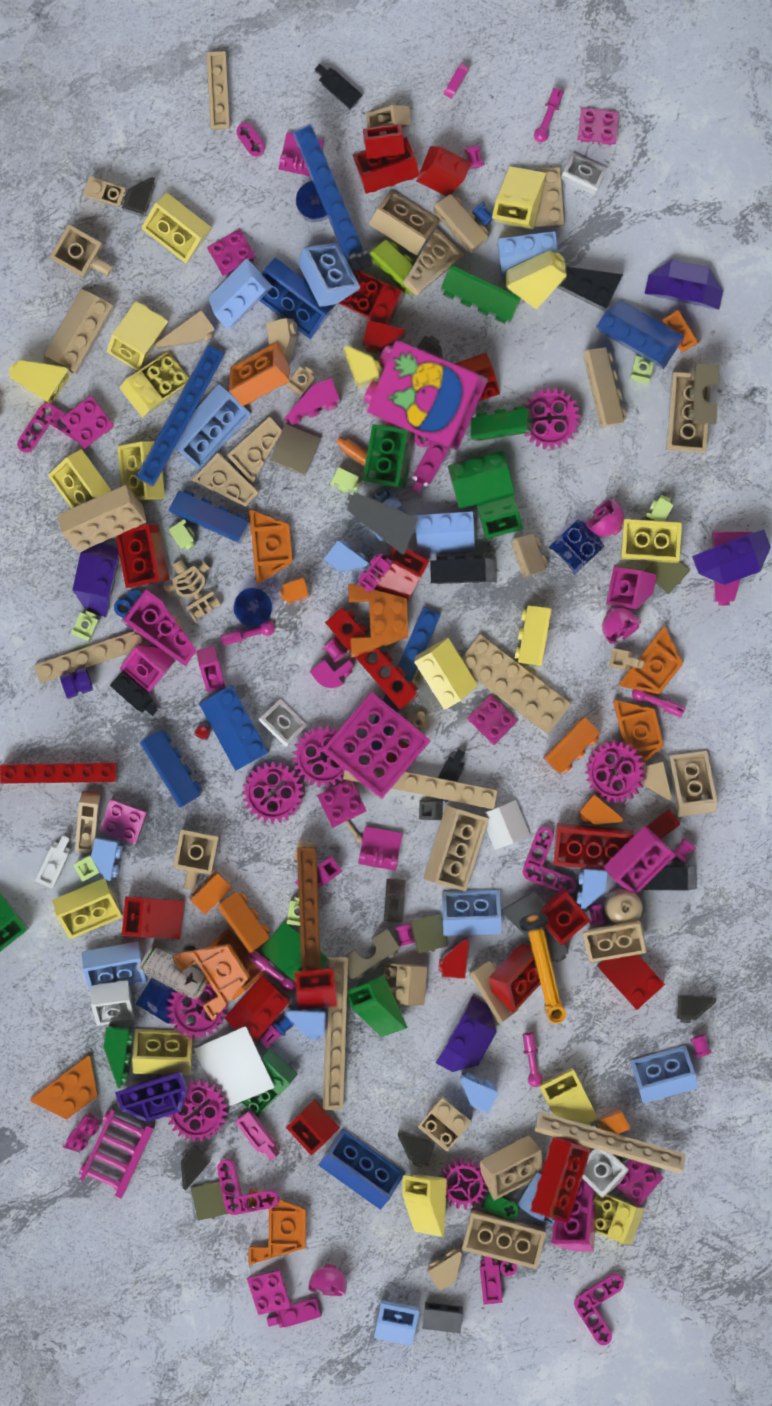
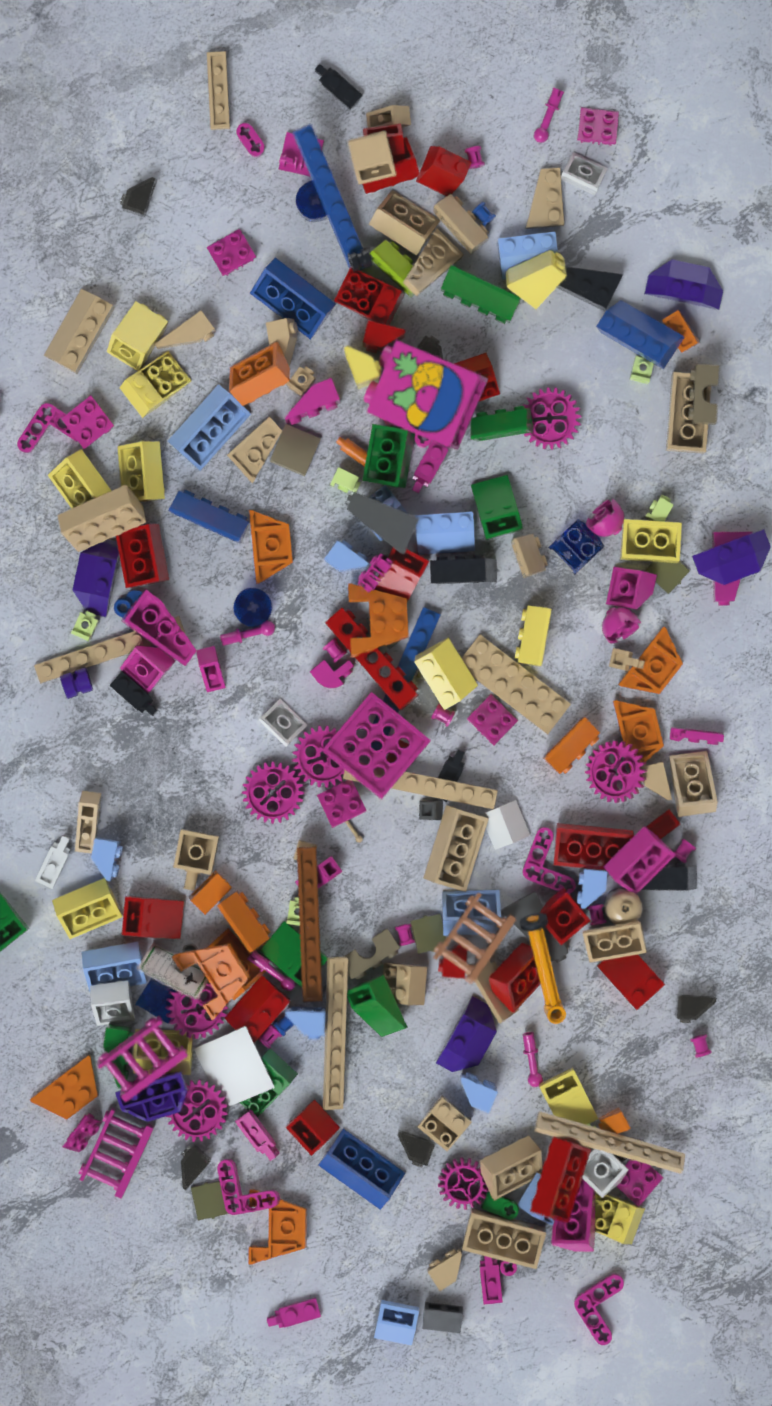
(40, 379): light yellow slope -> none
(58, 773): red brick -> none
(79, 253): tan brick -> none
(86, 867): yellowish green brick -> none
(104, 192): tan slope -> none
(123, 821): dark pink hinge -> none
(144, 1077): none -> dark pink fence
(170, 768): blue slope -> none
(176, 227): light yellow slope -> none
(180, 415): blue plate -> none
(183, 535): yellowish green brick -> none
(183, 572): tan piece -> none
(202, 732): red hinge -> none
(226, 480): tan wing -> none
(233, 728): blue slope -> none
(238, 294): light blue slope -> none
(269, 1292): dark pink hinge -> none
(294, 591): orange slope -> none
(315, 988): red slope -> none
(327, 273): light blue slope -> none
(328, 1281): dark pink cylinder -> none
(372, 157): none -> tan slope
(380, 848): dark pink hinge -> none
(394, 900): clear smoke slope -> none
(419, 717): tan plate -> none
(425, 1202): light yellow slope -> none
(443, 715): none -> dark pink bush
(456, 81): dark pink beam -> none
(481, 479): green slope -> none
(482, 955): none -> nougat fence
(519, 198): light yellow slope -> none
(598, 812): orange slope -> none
(603, 387): tan slope -> none
(664, 1074): light blue slope -> none
(668, 705): dark pink pin -> none
(695, 736): none -> dark pink hinge

